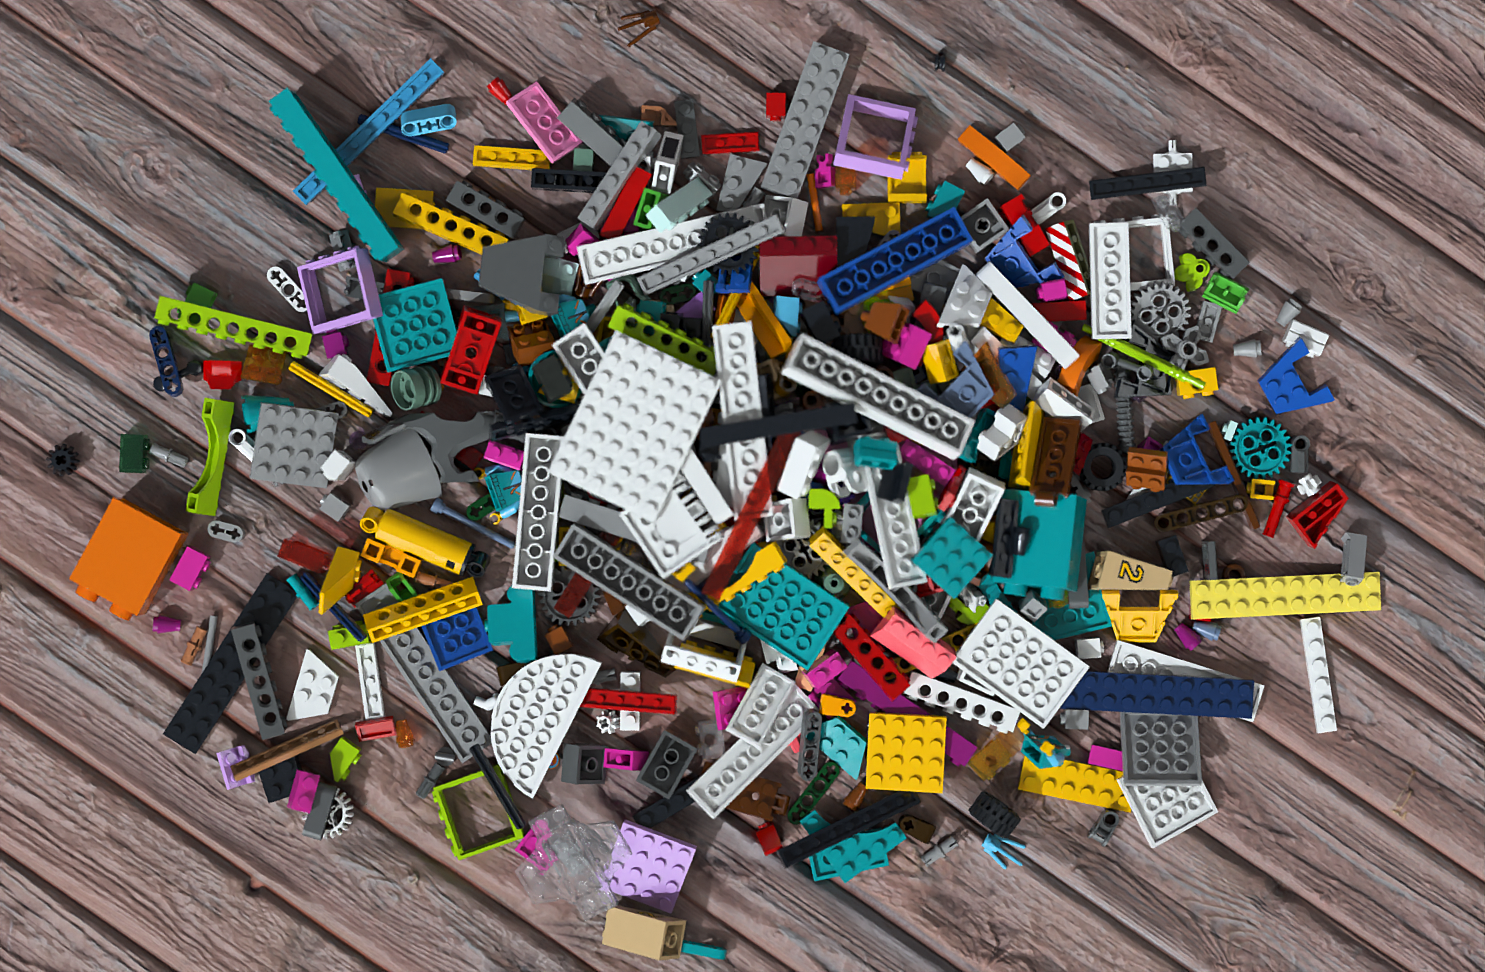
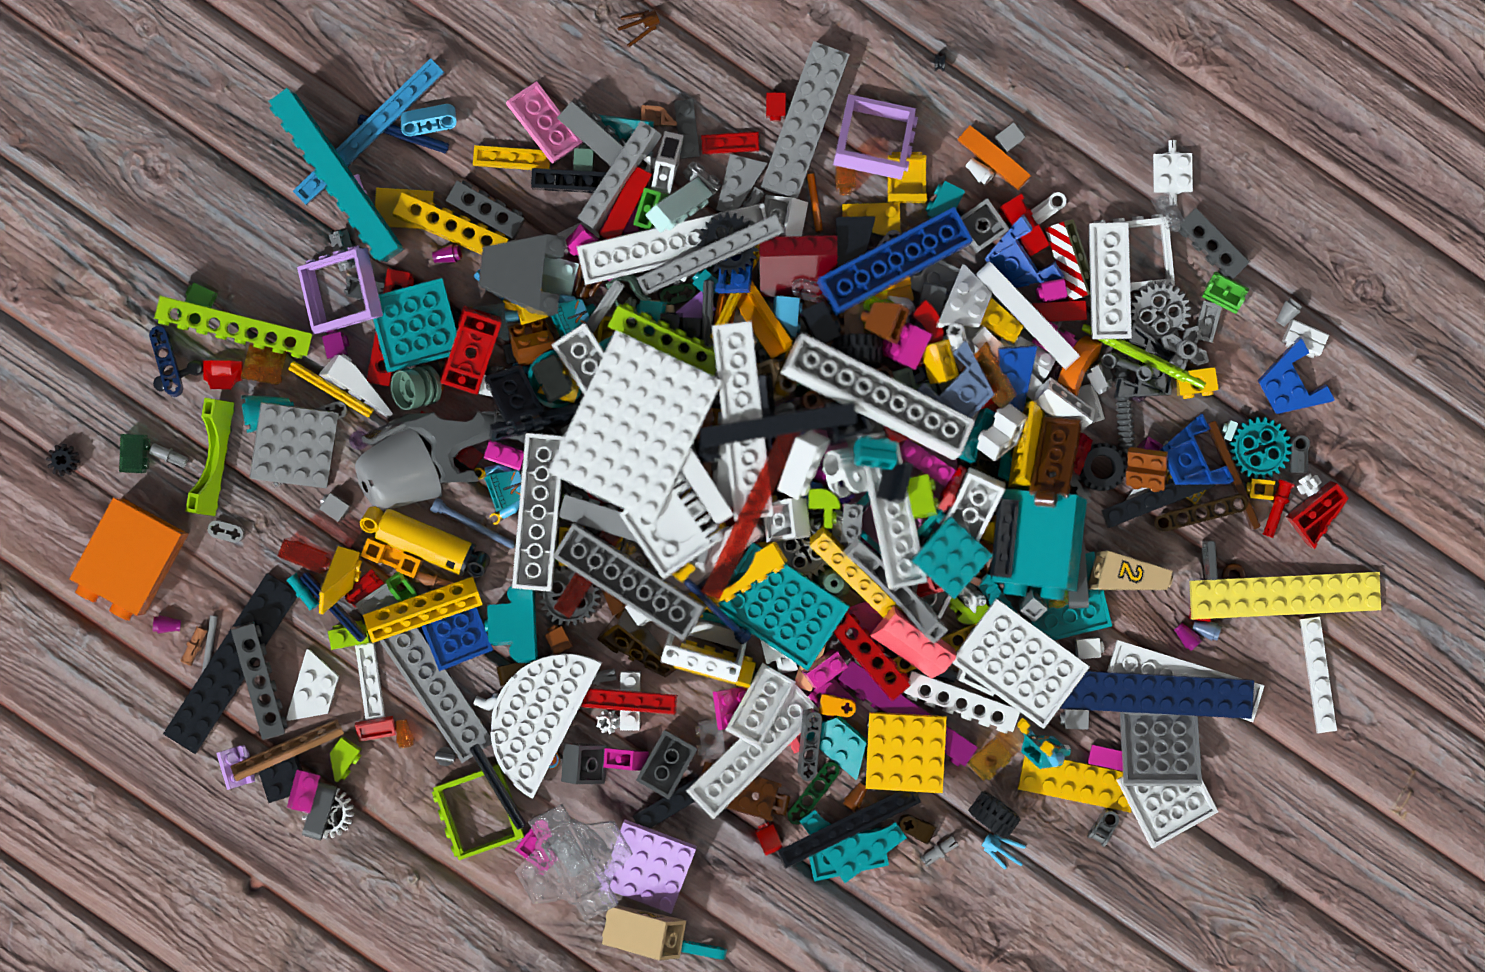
(190, 568): dark pink brick -> none
(246, 445): white piece -> none
(275, 283): white beam -> none
(338, 466): white brick -> none
(430, 780): dark grey axle -> none
(470, 296): light grey beam -> none
(486, 510): dark green beam -> none
(499, 90): red cone -> none
(825, 173): dark pink plate -> none
(1022, 538): black cone -> none
(1138, 623): yellow wing -> none
(1147, 183): black tile -> none
(1172, 555): black brick -> none
(1188, 271): lime plate -> none
(1248, 348): light grey cone -> none
(1353, 558): light grey window -> none

